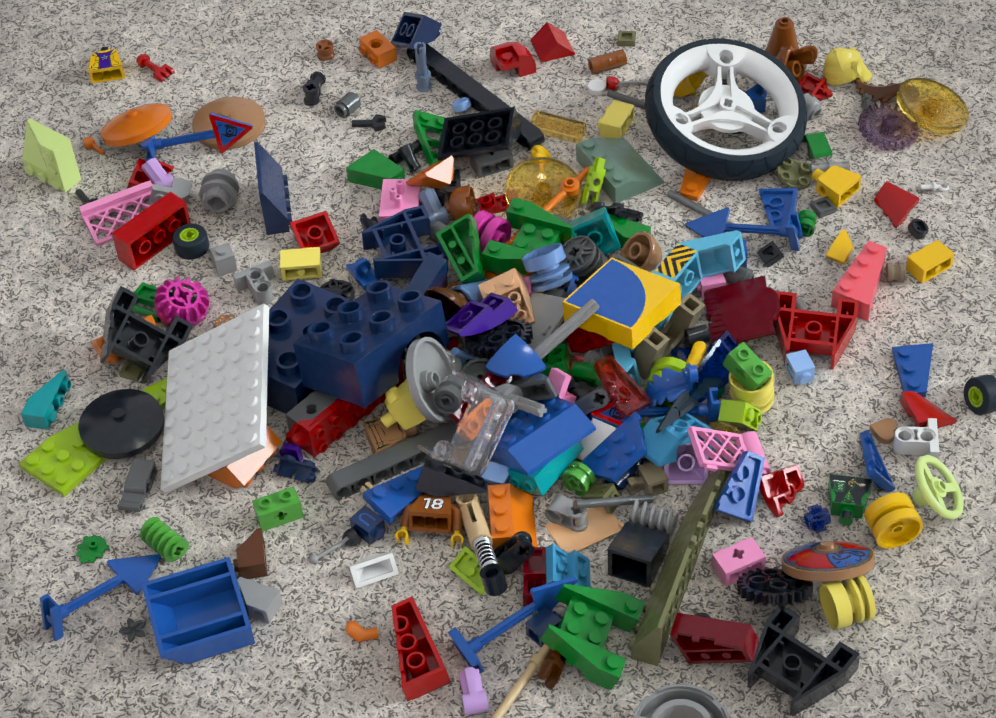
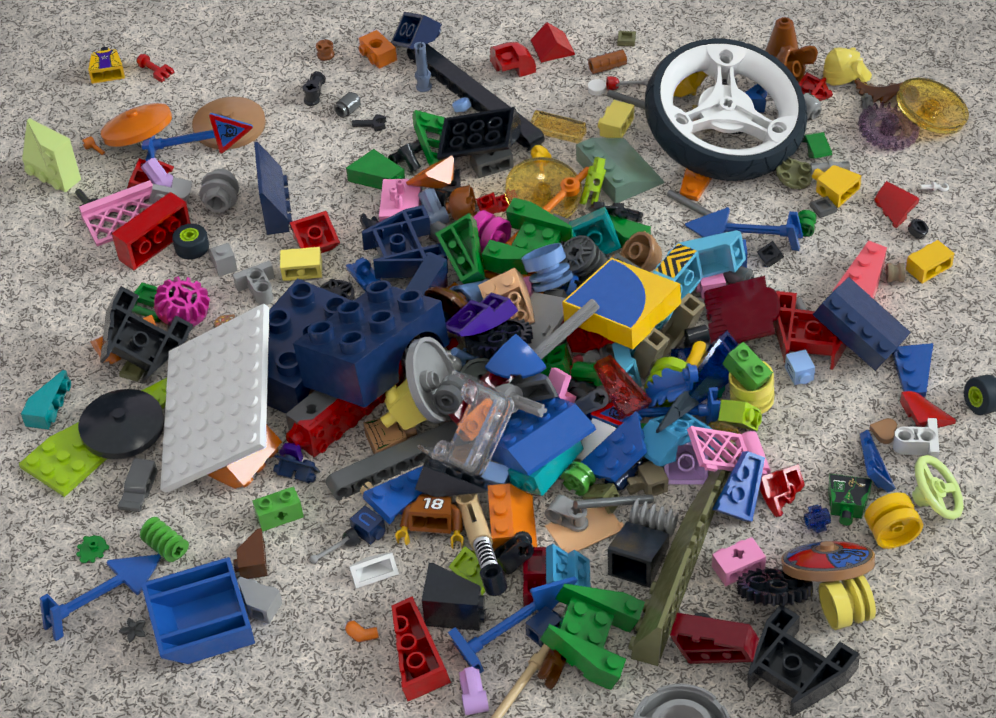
(451, 600): none -> black slope
(778, 203): blue wing -> none
(840, 248): yellow slope -> none
(861, 323): none -> dark blue slope

